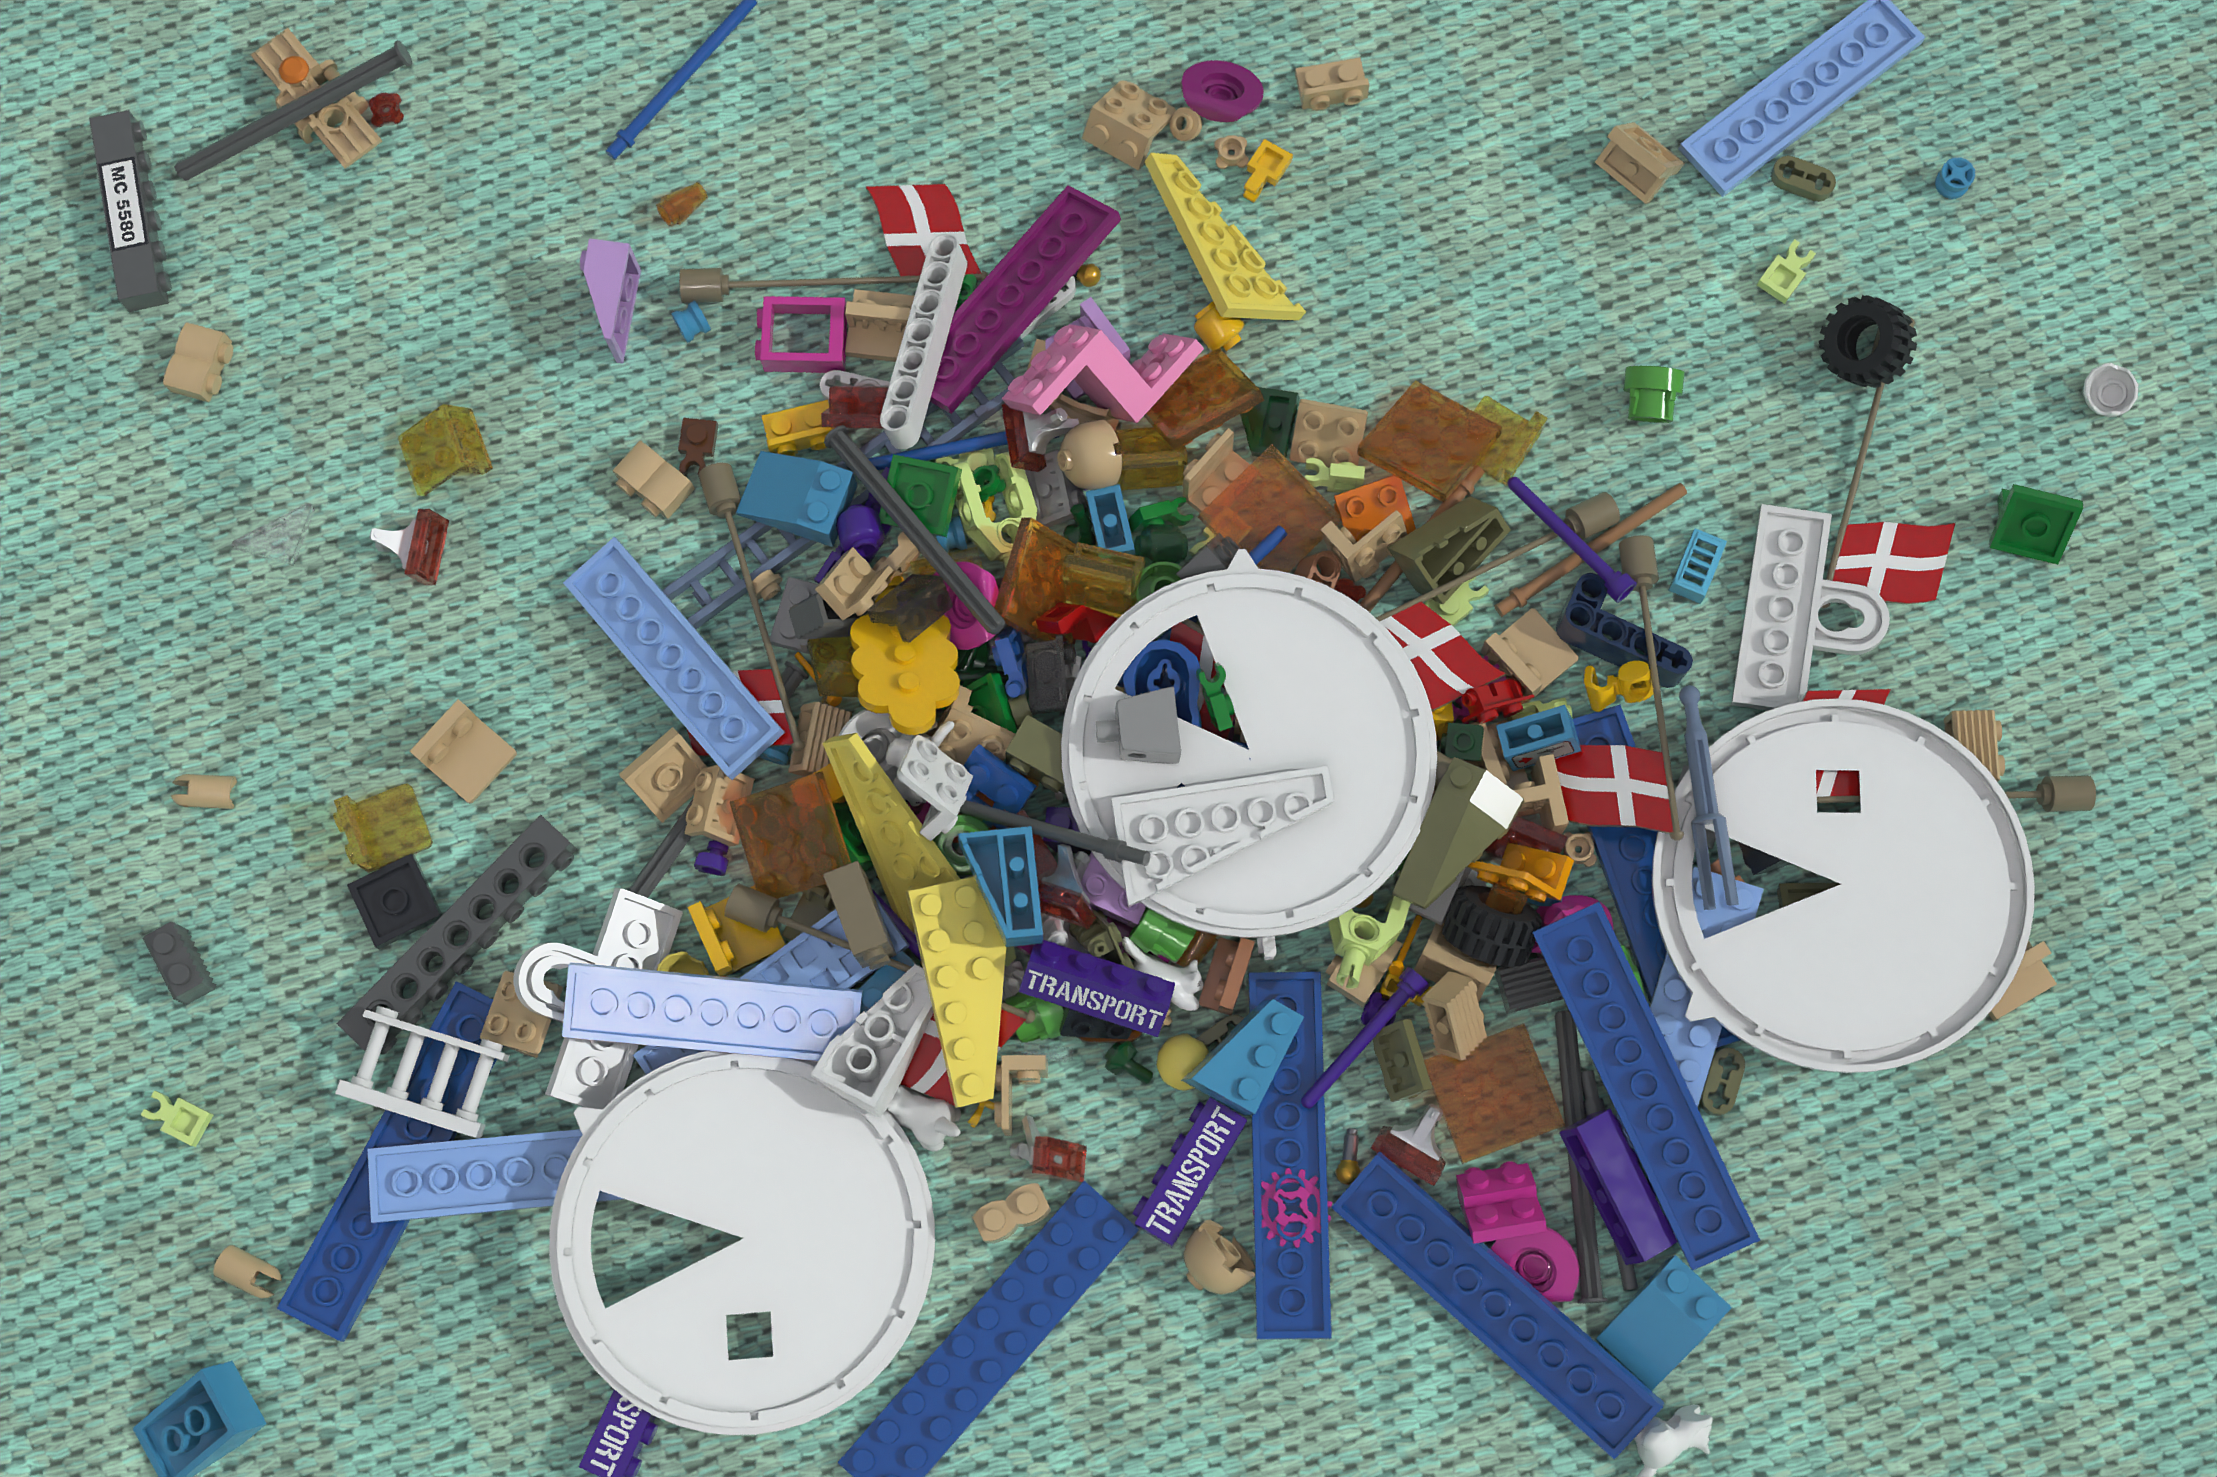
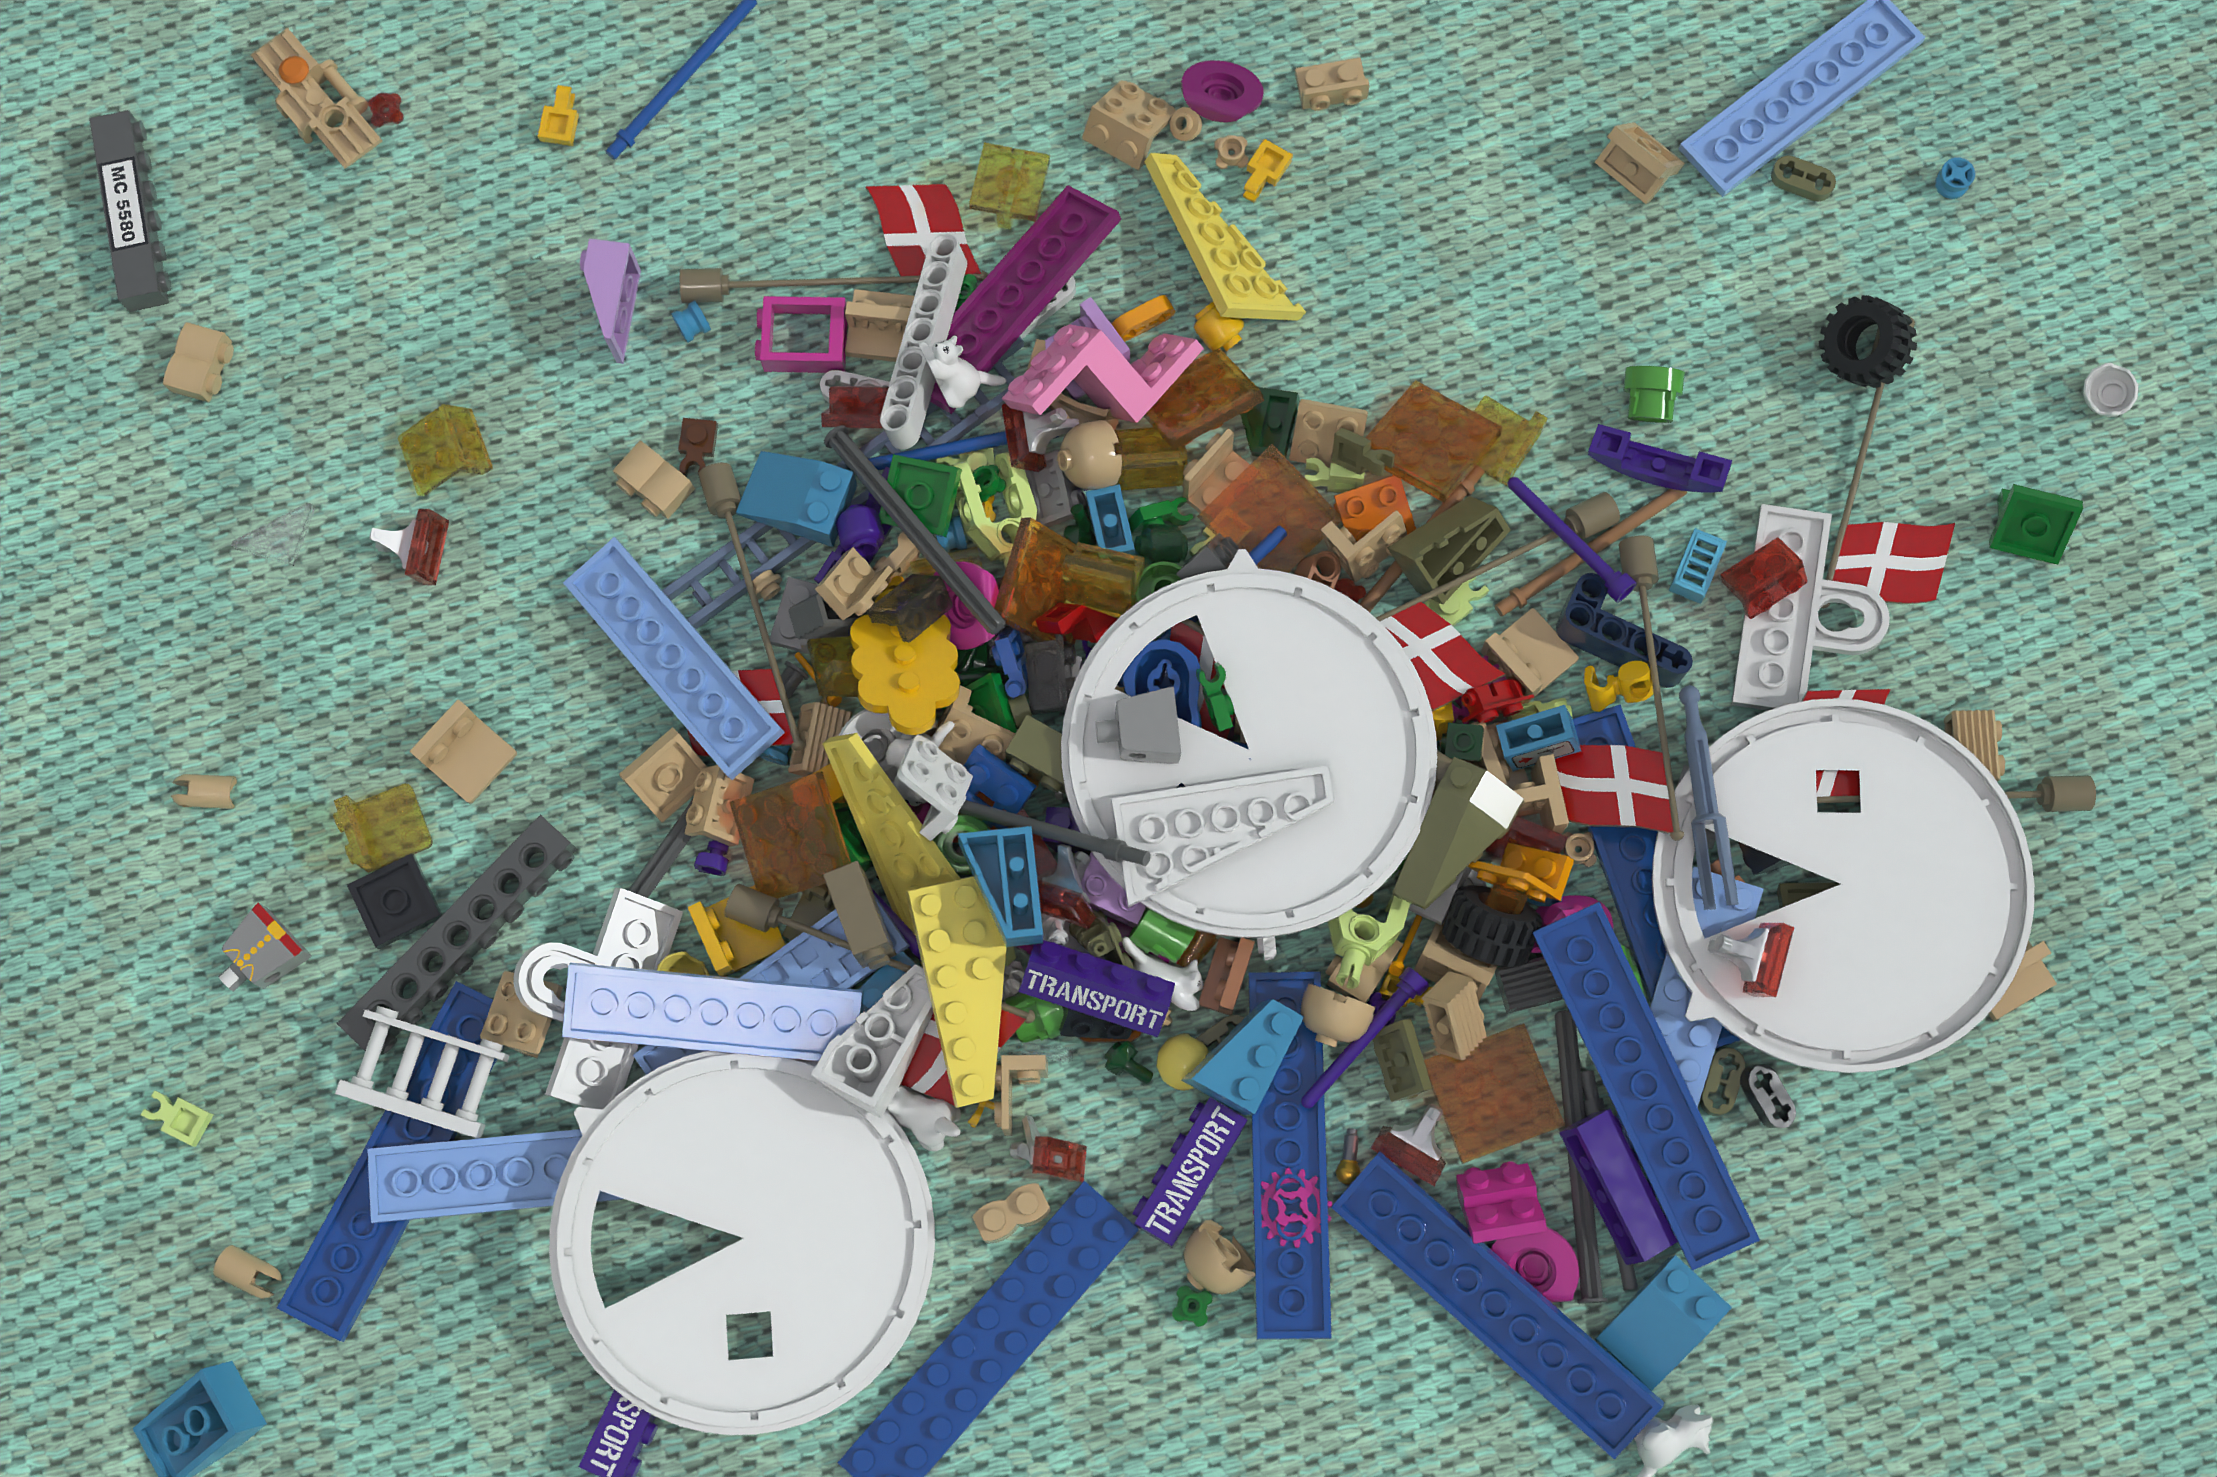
(179, 963): dark grey brick -> none
(261, 950): none -> light grey torso
(294, 111): dark grey axle -> none
(559, 122): none -> yellow plate
(680, 204): clear orange cone -> none
(796, 429): yellow bracket -> none
(955, 375): none -> white animal
(1009, 183): none -> clear yellow bracket
(1088, 275): pearl gold piece -> none
(1144, 317): none -> light orange beam
(1197, 1315): none -> green plate
(1335, 1016): none -> tan cylinder
(1355, 454): none -> olive plate
(1658, 466): none -> dark purple slope
(1758, 957): none -> piece
(1765, 577): none -> clear red bracket
(1769, 1095): none -> beam
(1785, 274): yellowish green plate -> none

